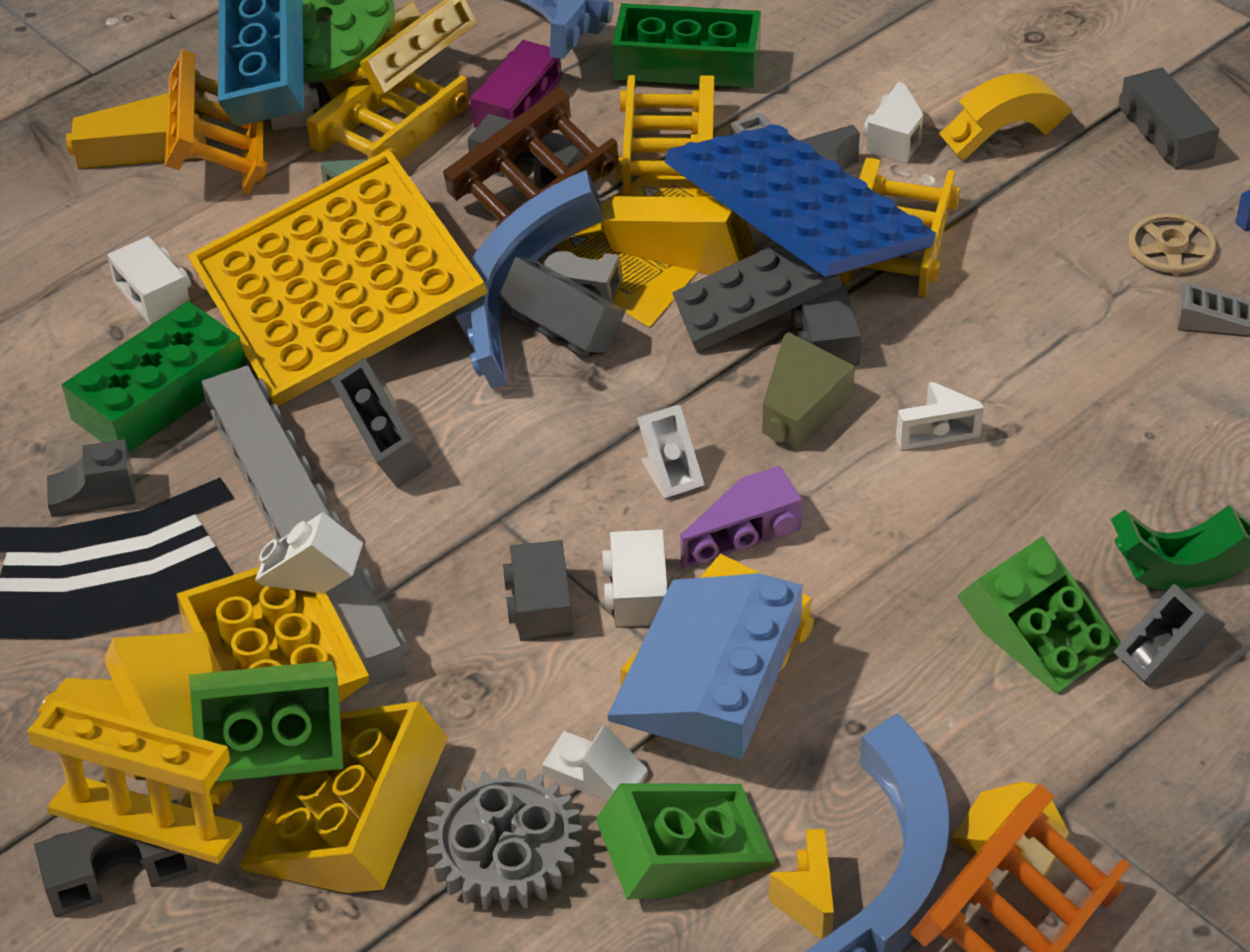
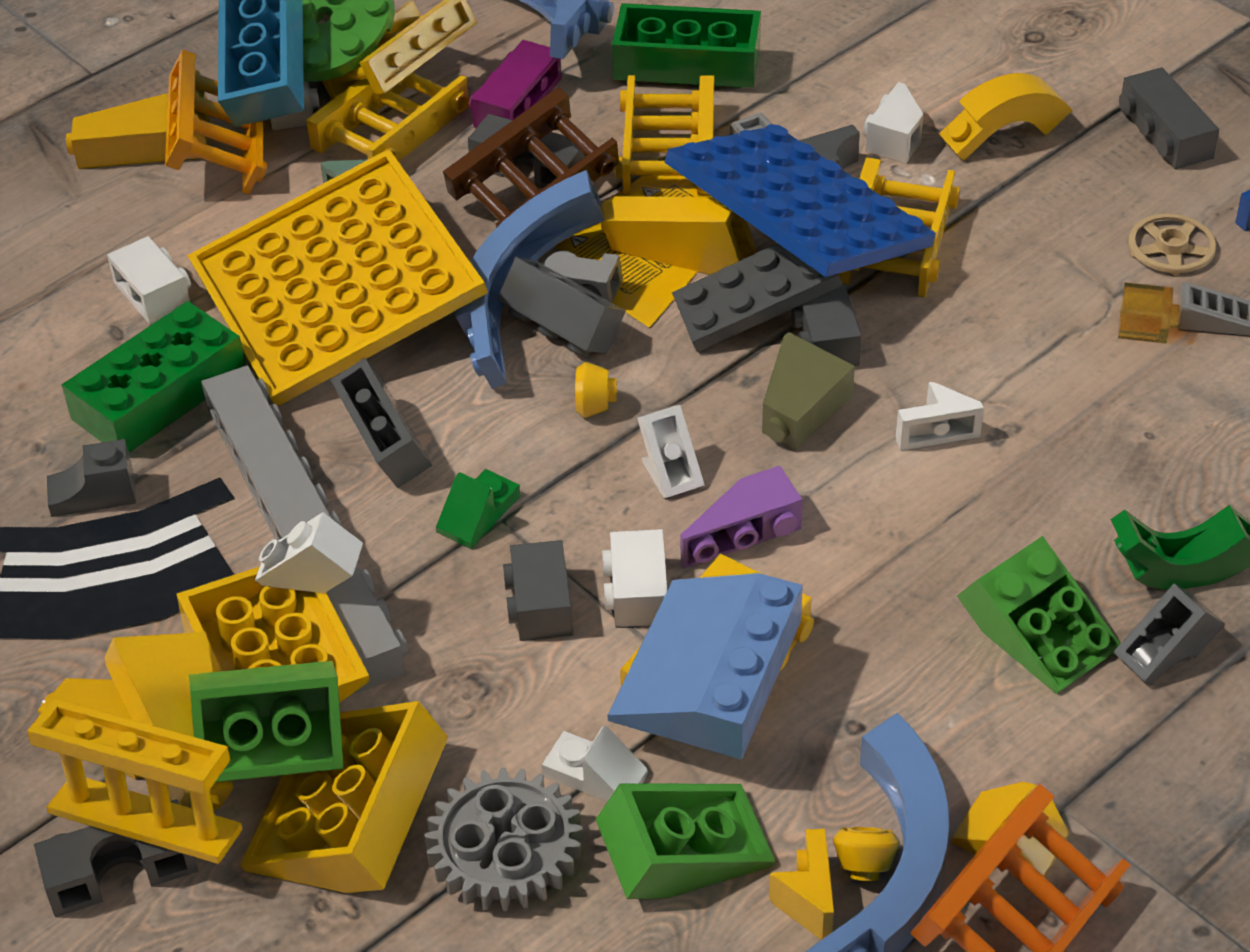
(475, 506): none -> green slope
(593, 389): none -> yellow cone
(866, 851): none -> yellow cone
(1147, 313): none -> clear yellow brick

